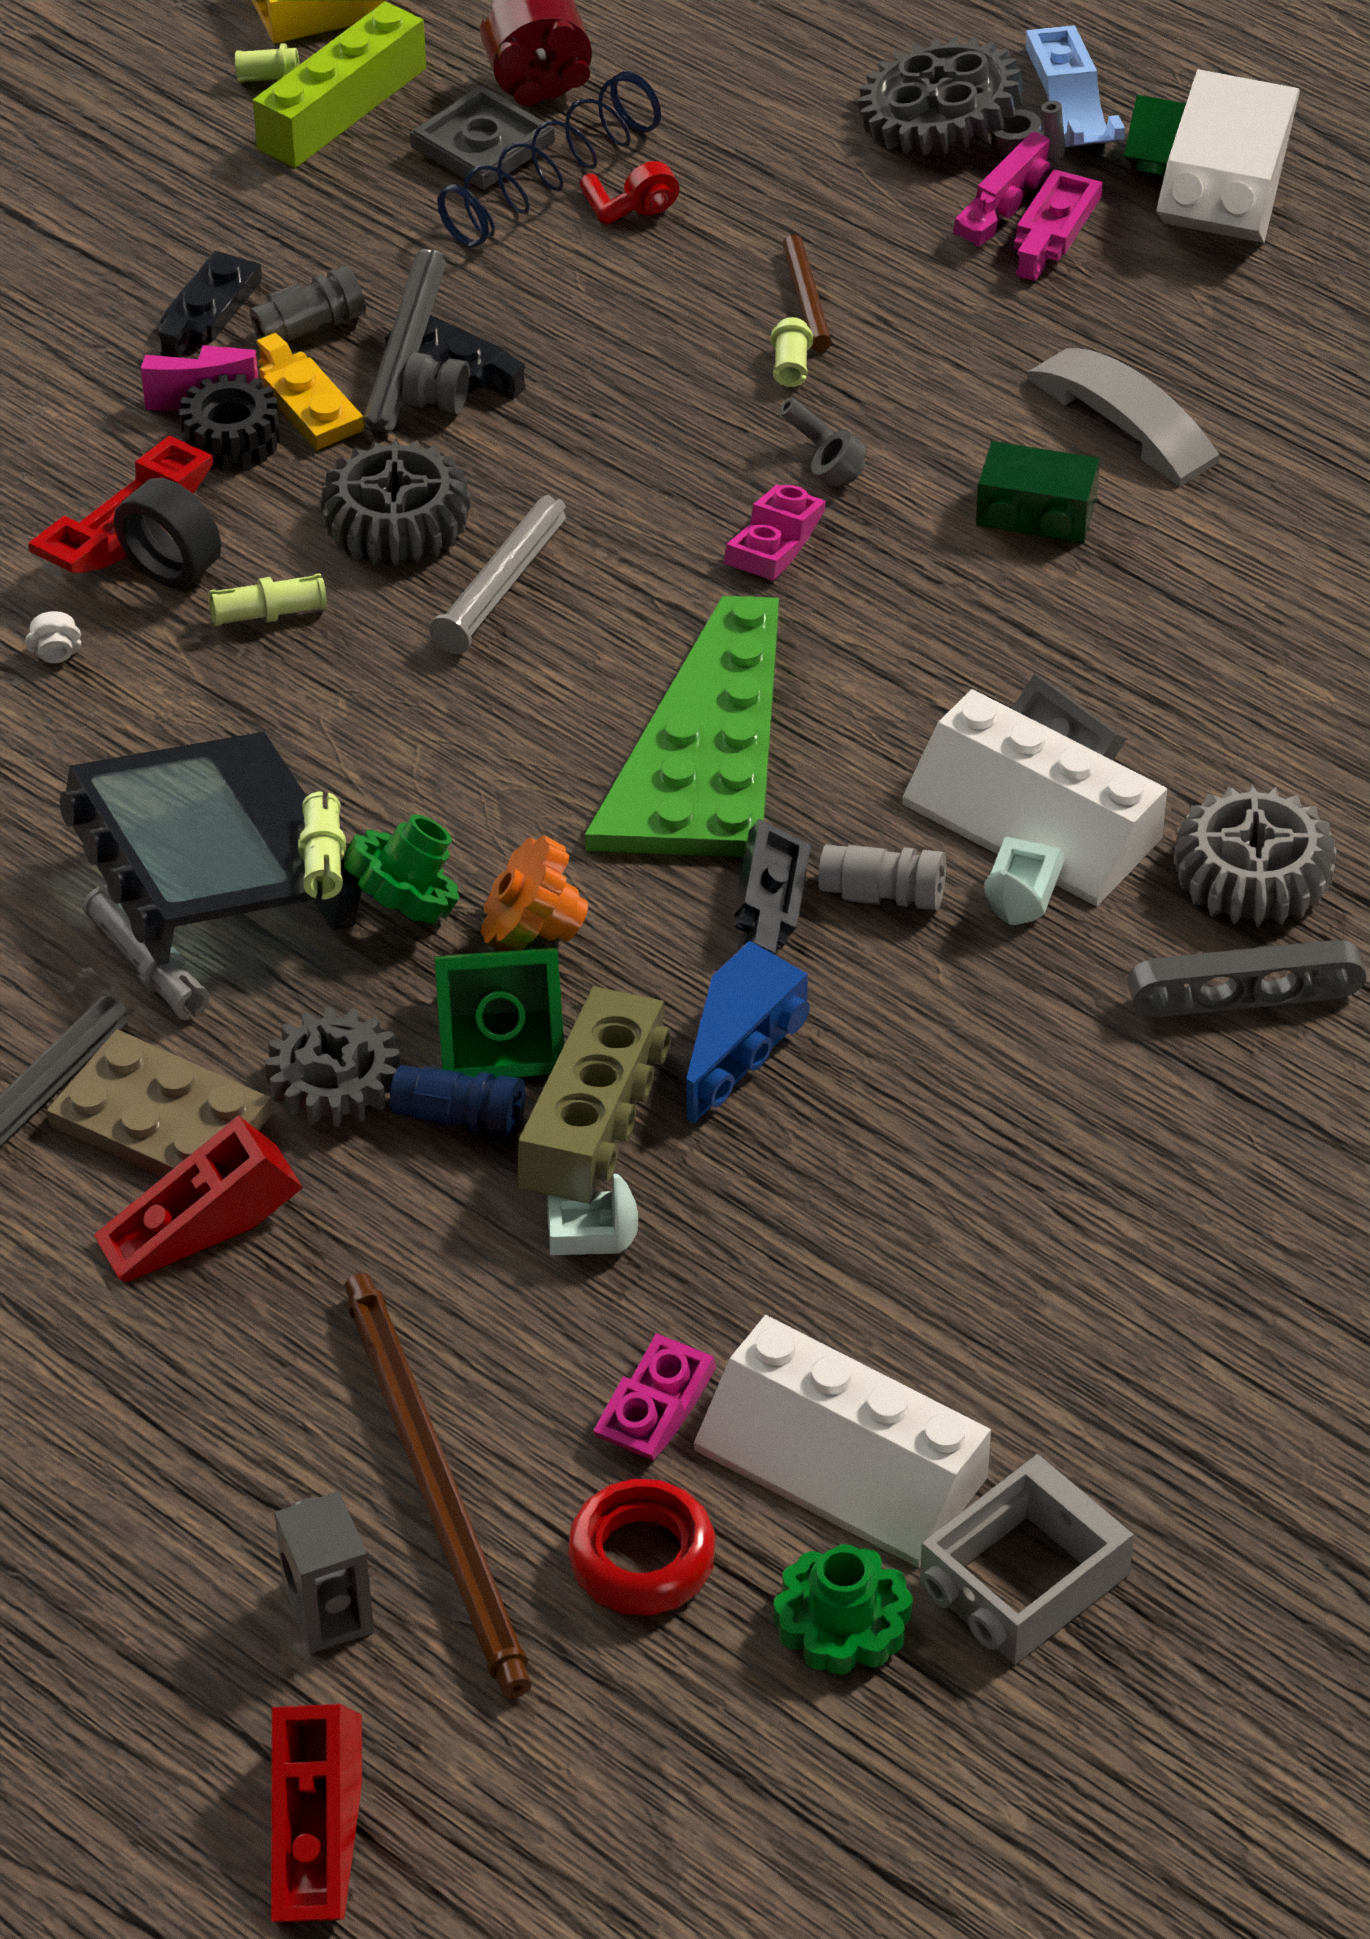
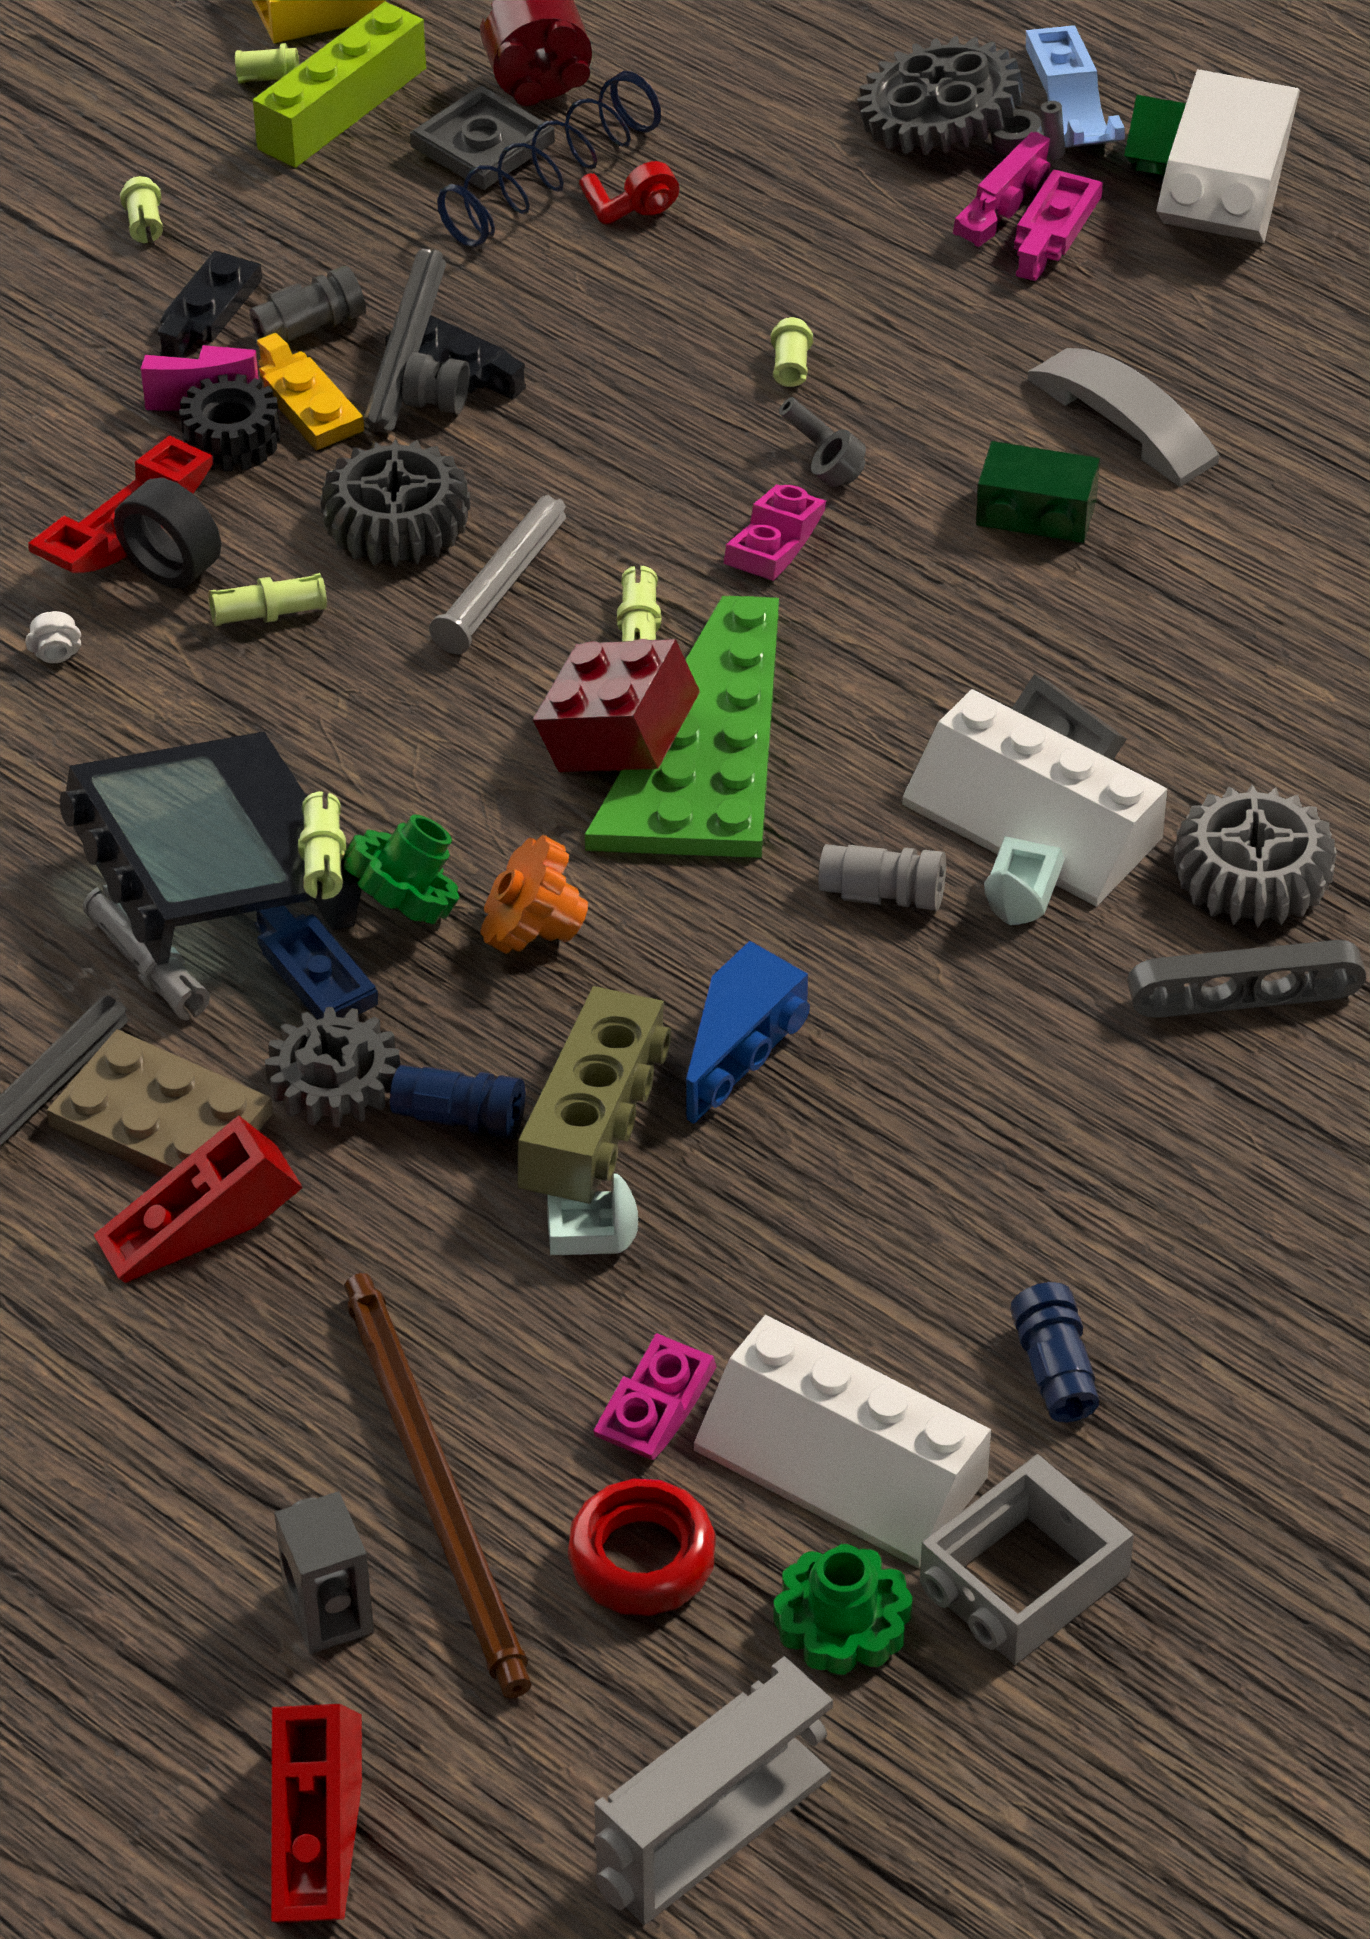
(141, 201): none -> yellowish green pin
(313, 963): none -> dark blue hinge
(500, 1012): green slope -> none
(616, 705): none -> dark red brick
(639, 614): none -> yellowish green pin
(710, 1793): none -> light grey door
(770, 886): black hinge -> none
(806, 291): reddish brown bar -> none
(1051, 1335): none -> dark blue axle

